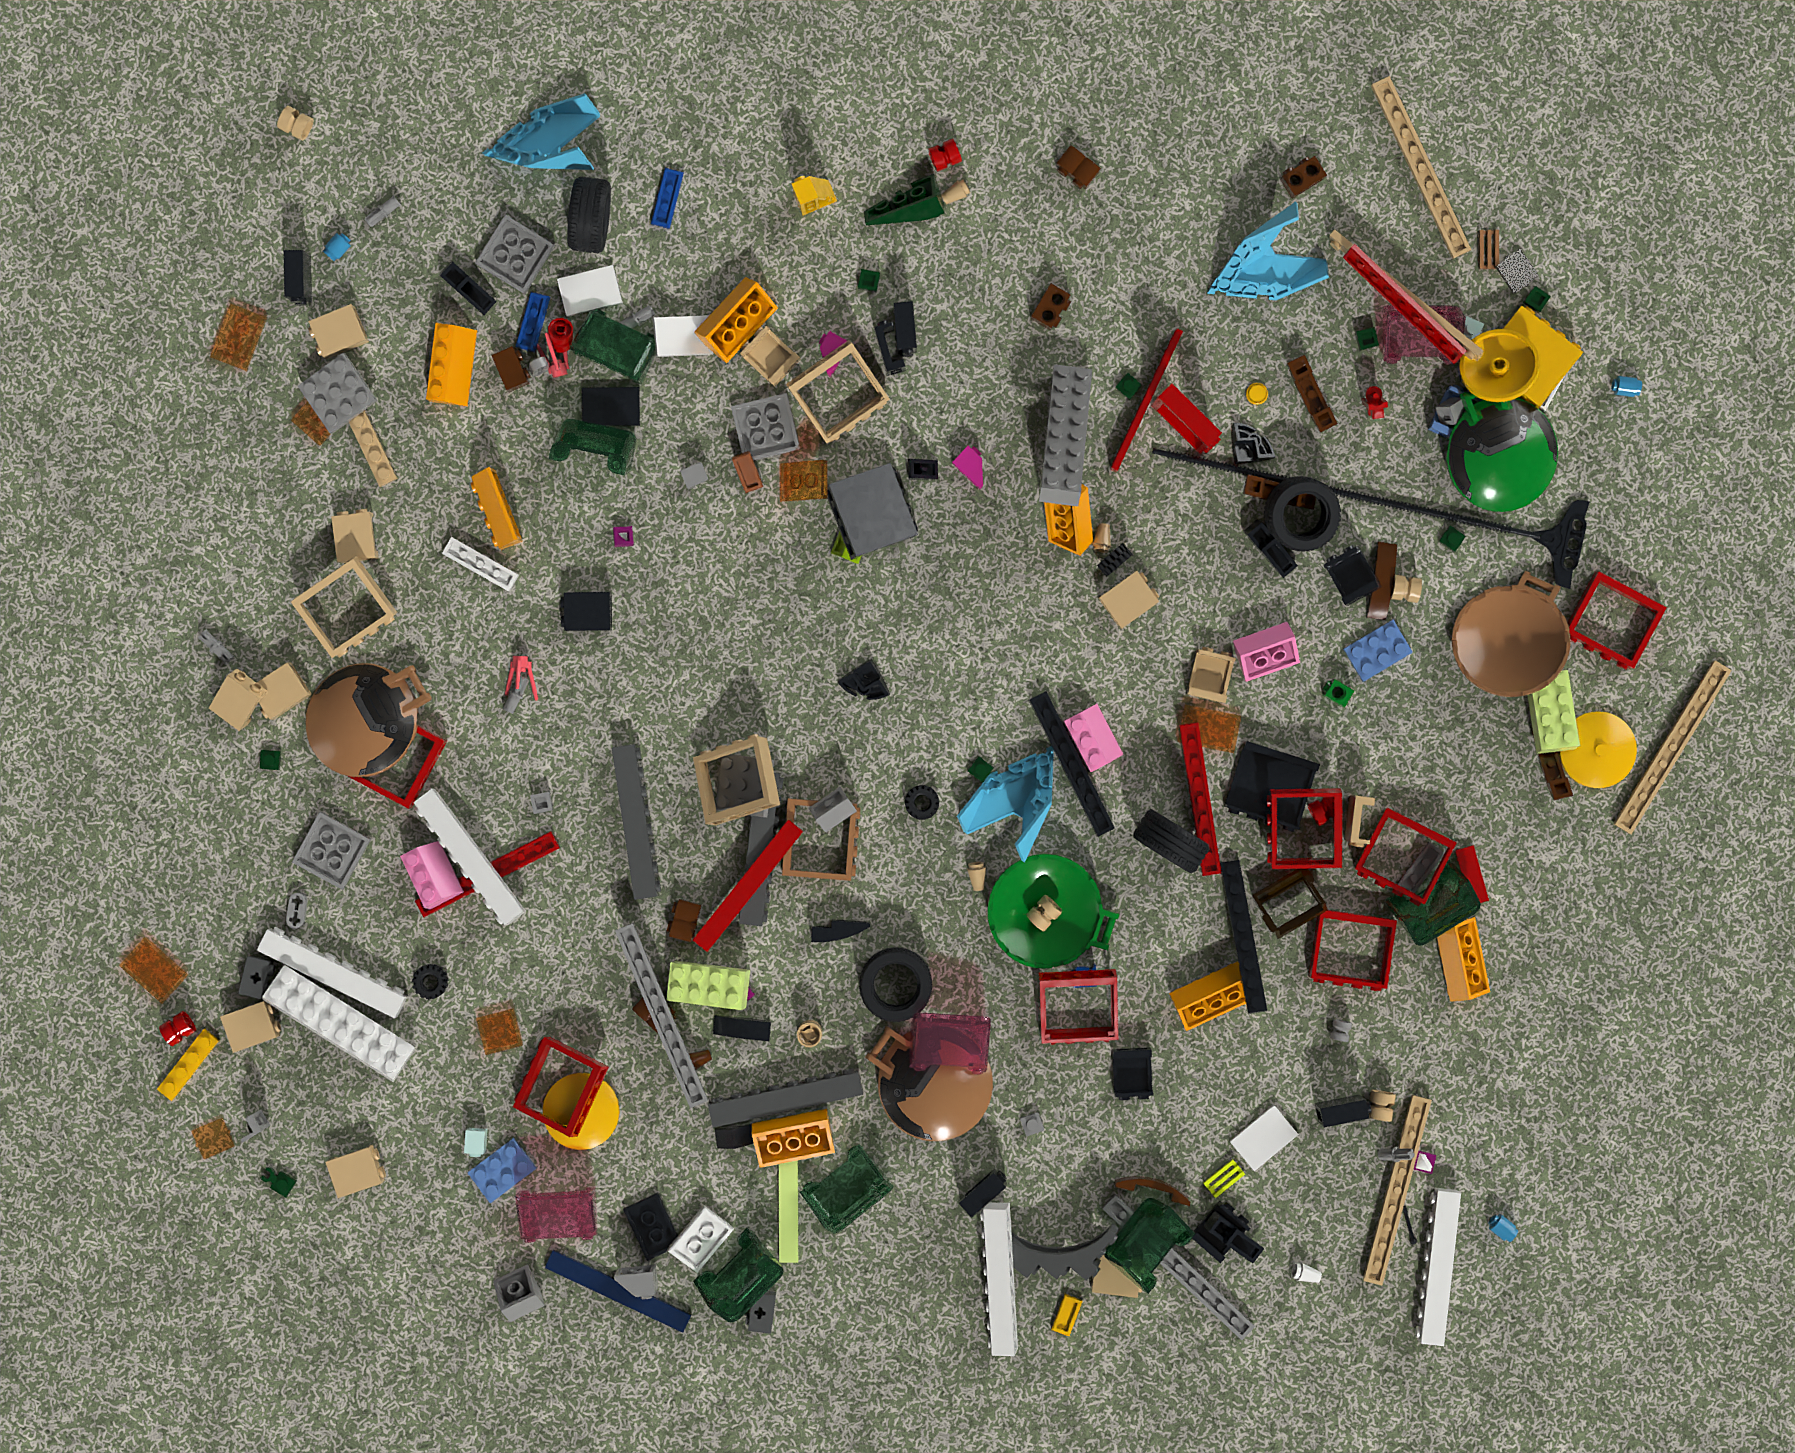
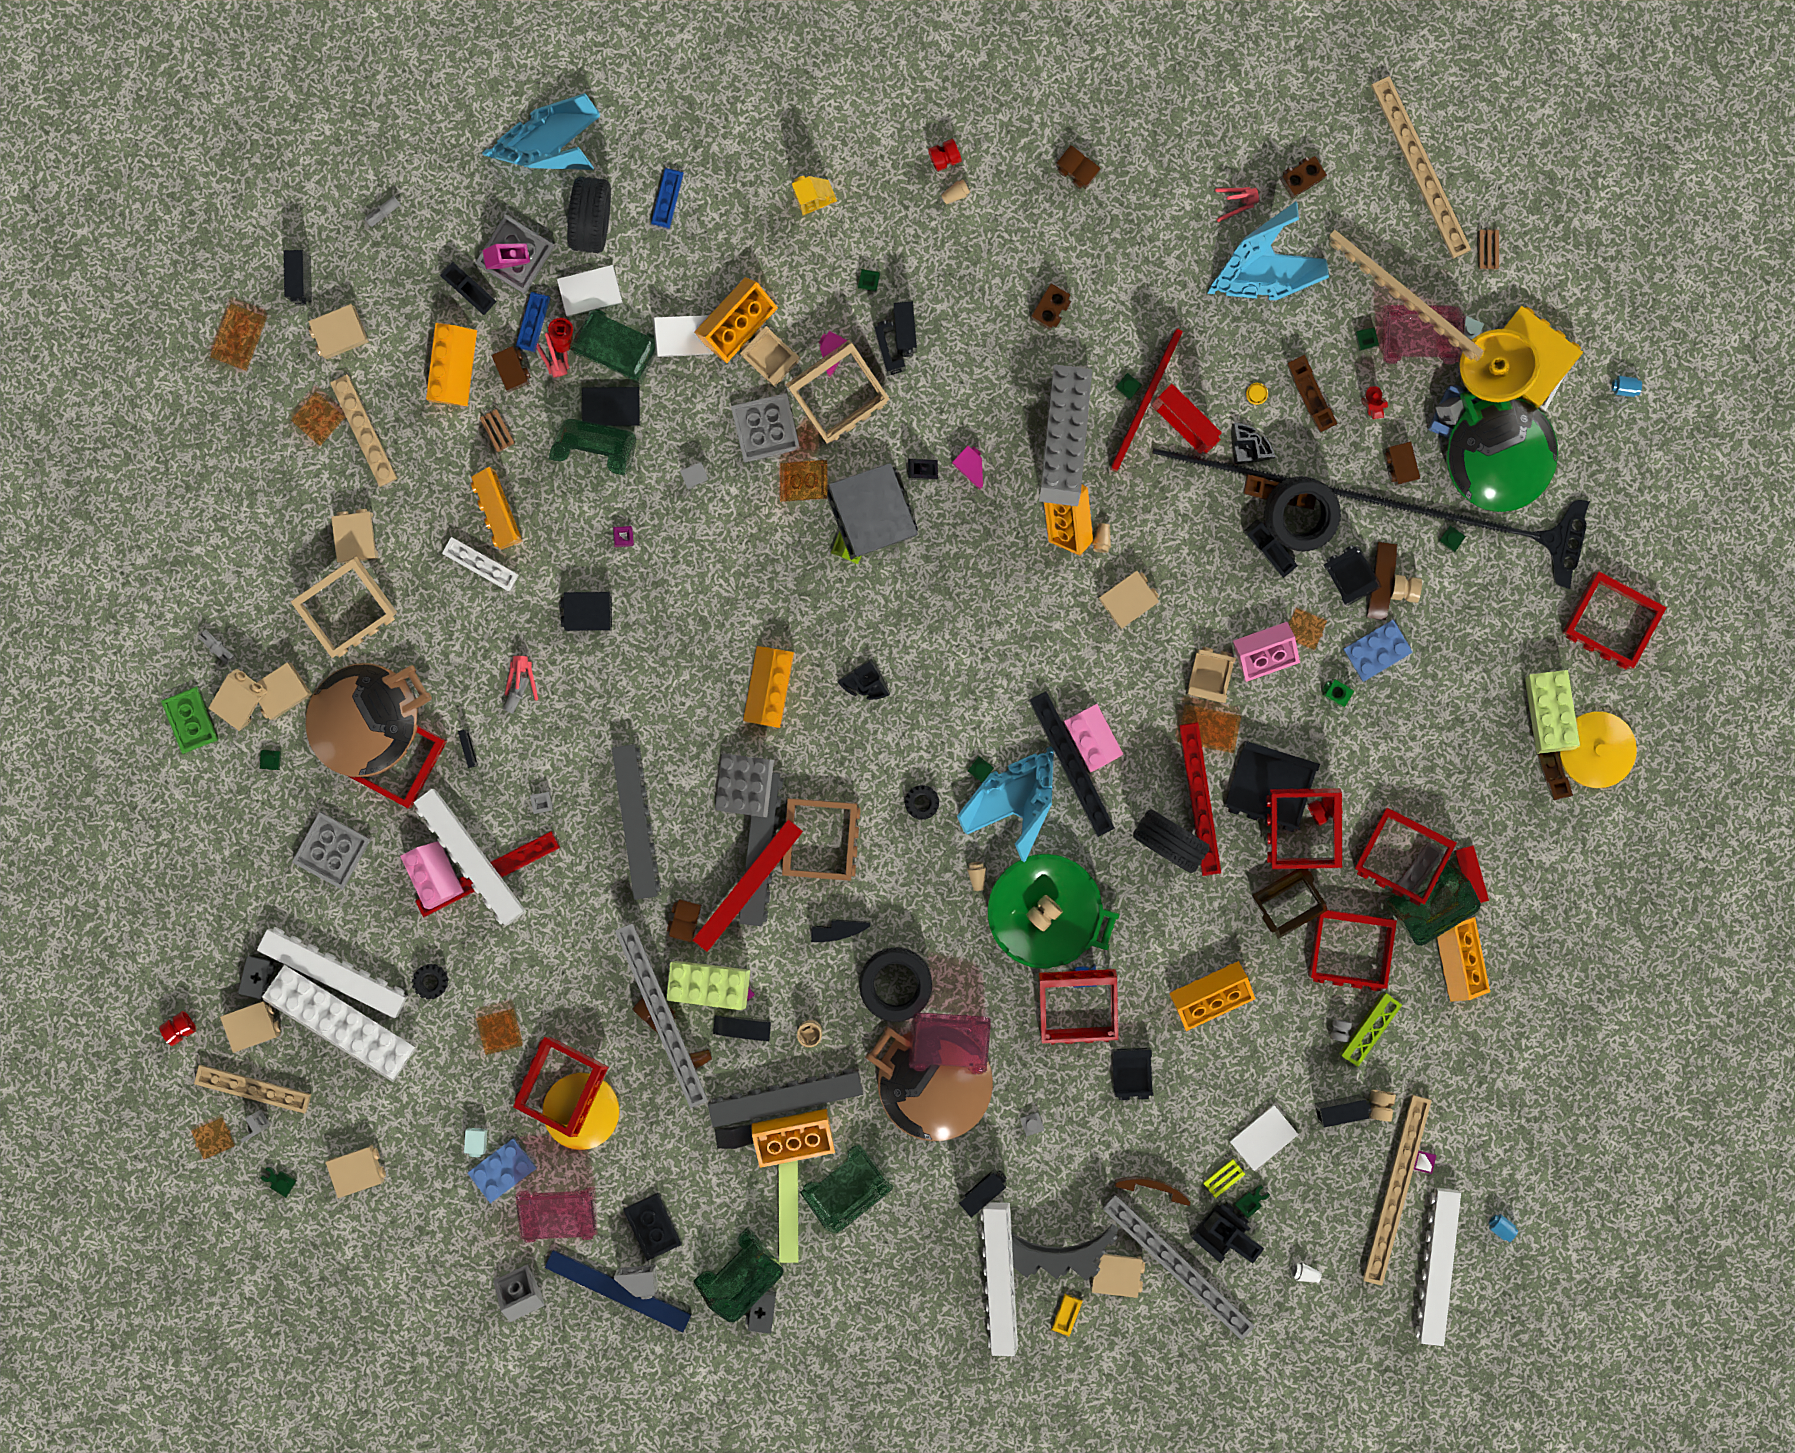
(153, 970): clear orange tile -> none
(188, 1064): yellow plate -> none
(189, 720): none -> bright green tile
(252, 1089): none -> tan plate
(292, 910): light grey beam -> none
(293, 122): tan wheel -> none
(337, 246): dark azure brick -> none
(337, 393): light grey plate -> none
(467, 748): none -> black tile
(489, 416): none -> medium nougat tile
(505, 256): none -> dark pink slope
(538, 366): light grey beam -> none
(638, 317): light grey axle -> none
(700, 1239): white tile -> none
(747, 471): dark orange tile -> none
(766, 775): tan window -> none
(768, 686): none -> light orange slope
(832, 809): light grey panel -> none
(916, 204): dark green wedge -> none
(1114, 560): black tyre -> none
(1146, 1242): clear green windscreen -> none
(1243, 937): black plate -> none
(1248, 195): none -> coral plant
(1250, 1203): none -> dark green plate
(1307, 628): none -> clear orange piece
(1354, 819): tan panel -> none
(1355, 1040): none -> lime fence
(1395, 1154): light grey axle -> none
(1402, 463): none -> reddish brown brick
(1404, 304): red tile -> none
(1413, 1240): black hinge -> none
(1512, 638): medium nougat dish -> none
(1516, 271): clear smoke piece -> none
(1536, 299): dark green plate -> none
(1672, 747): tan plate -> none

